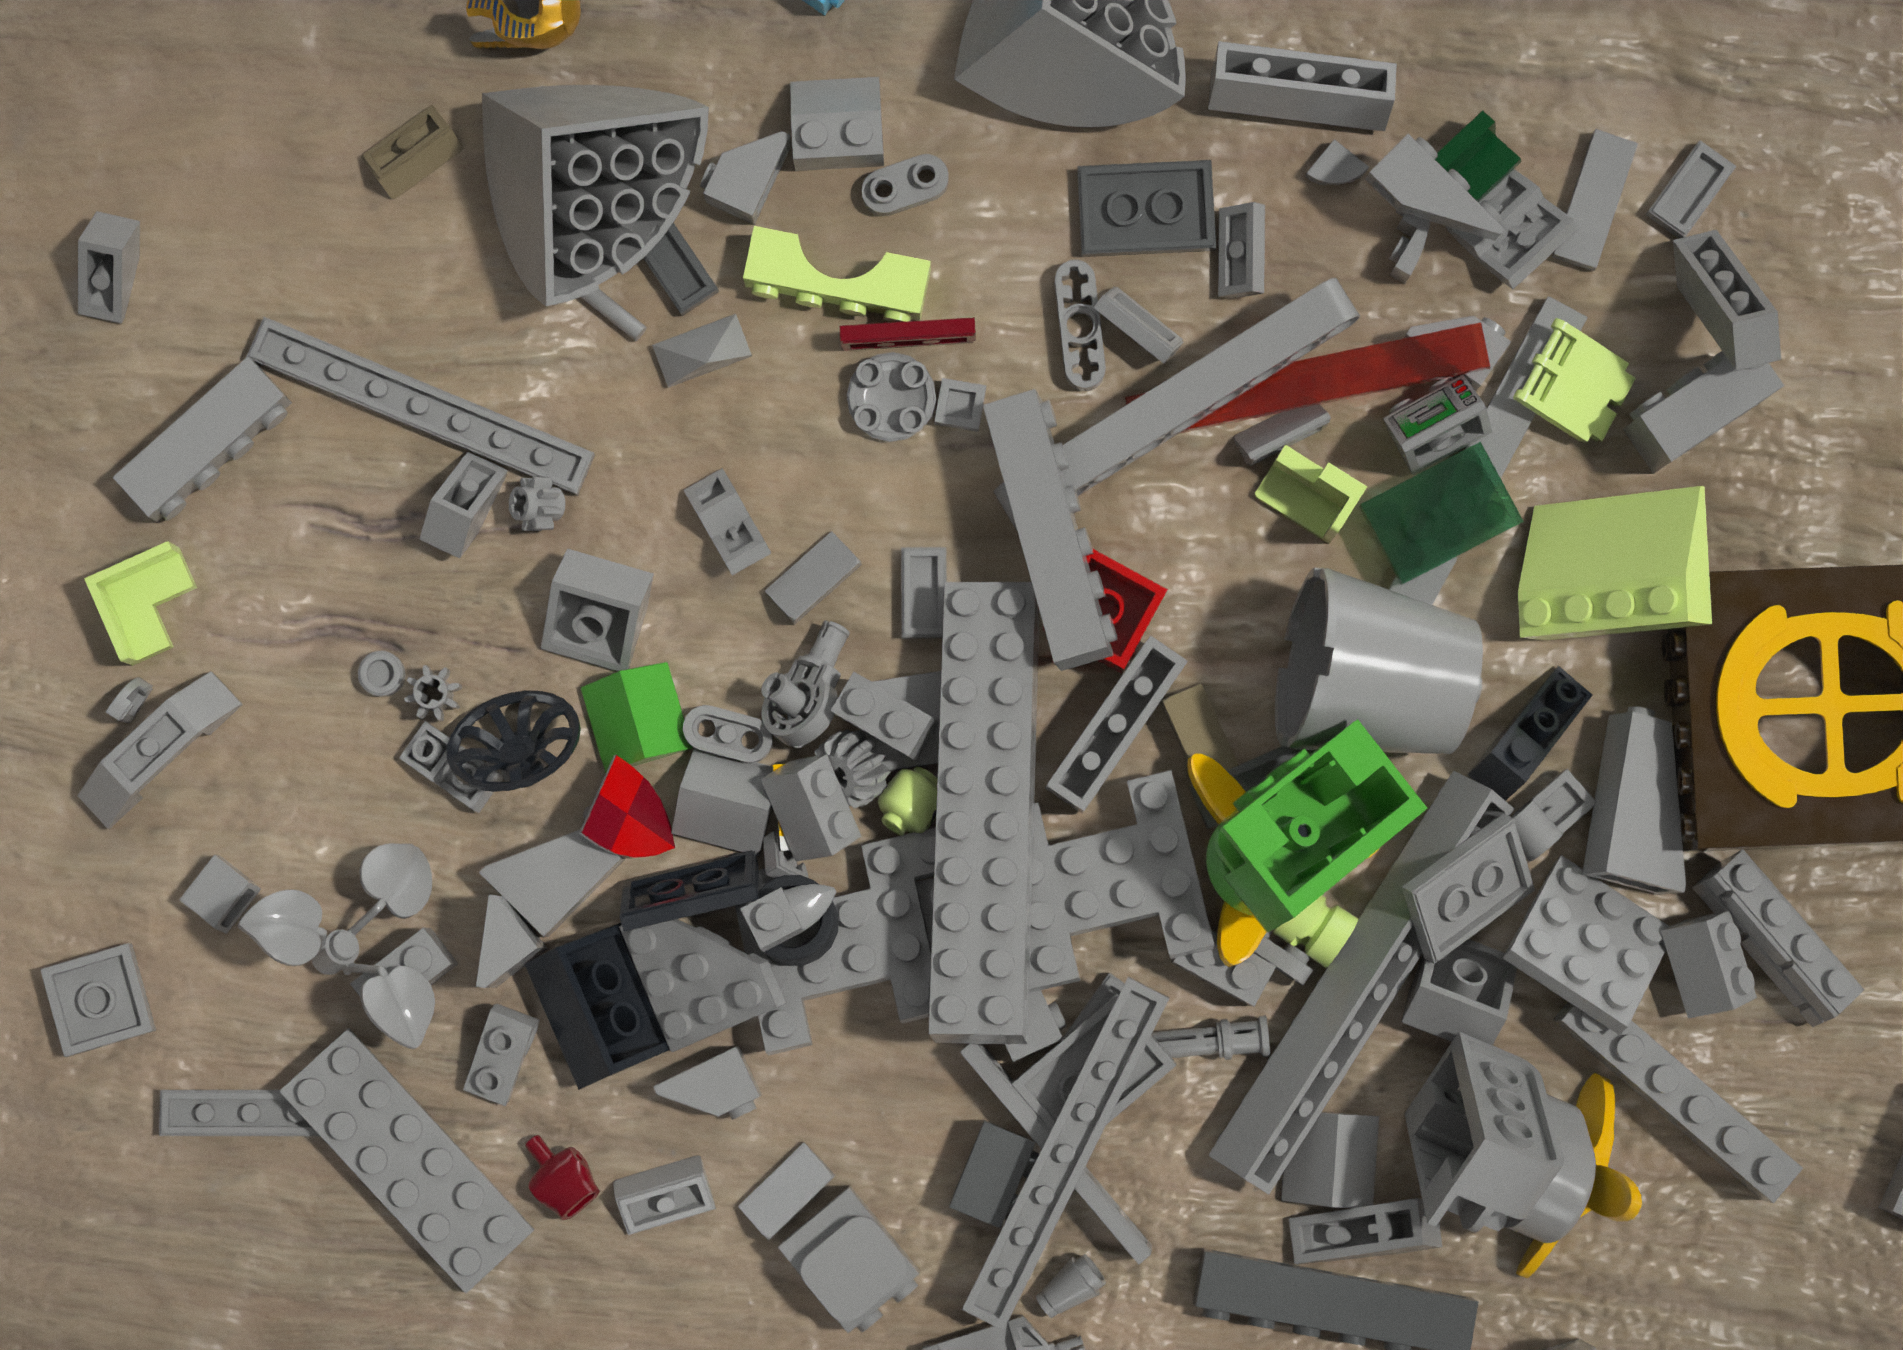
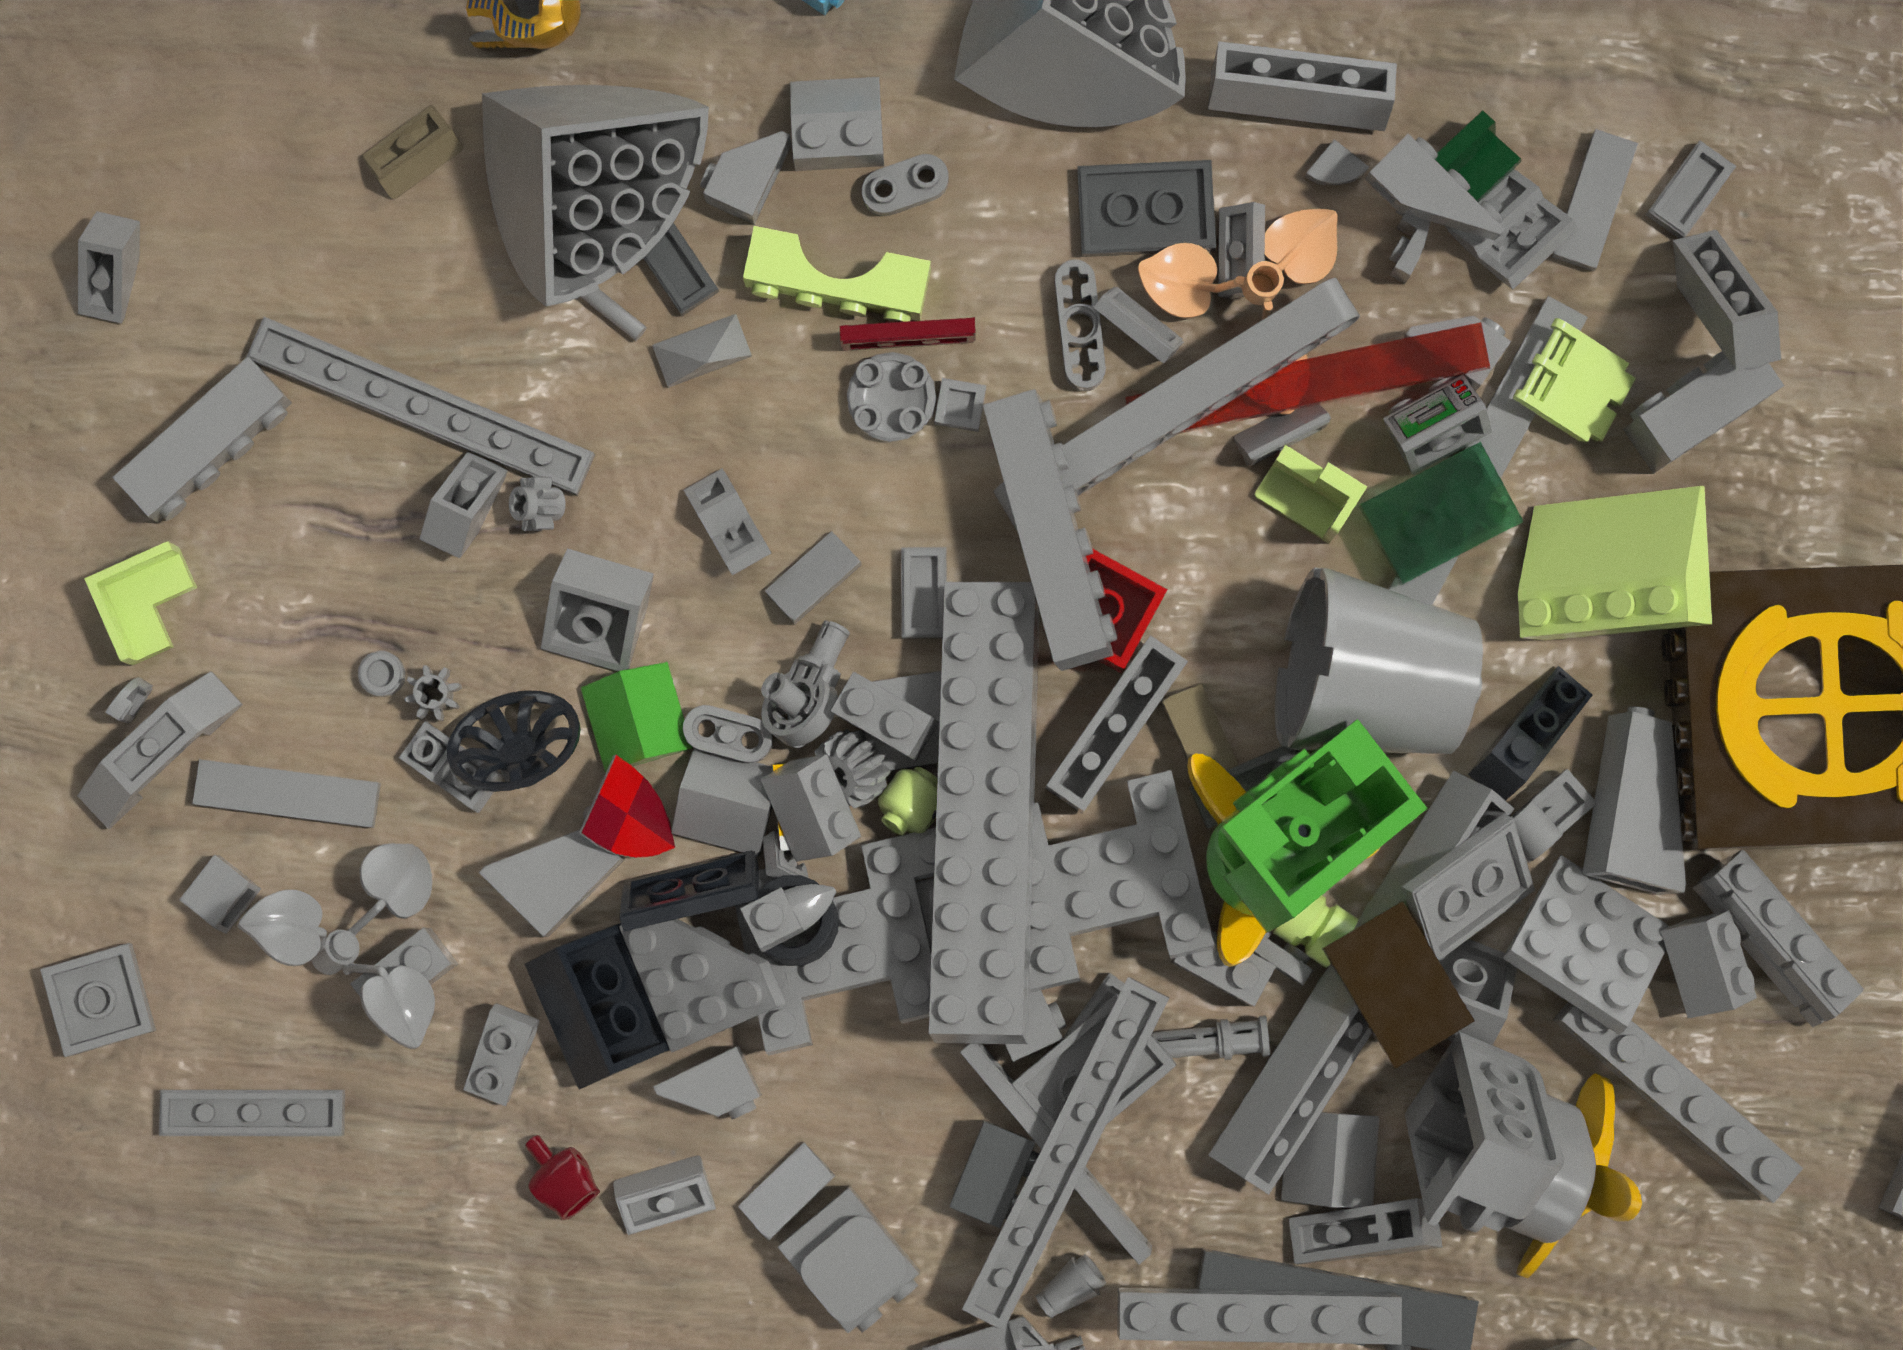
(286, 793): none -> light grey tile
(407, 1160): light grey plate -> none
(506, 943): light grey slope -> none
(1259, 1316): none -> light grey brick
(1297, 243): none -> light nougat plant
(1398, 984): none -> dark brown tile

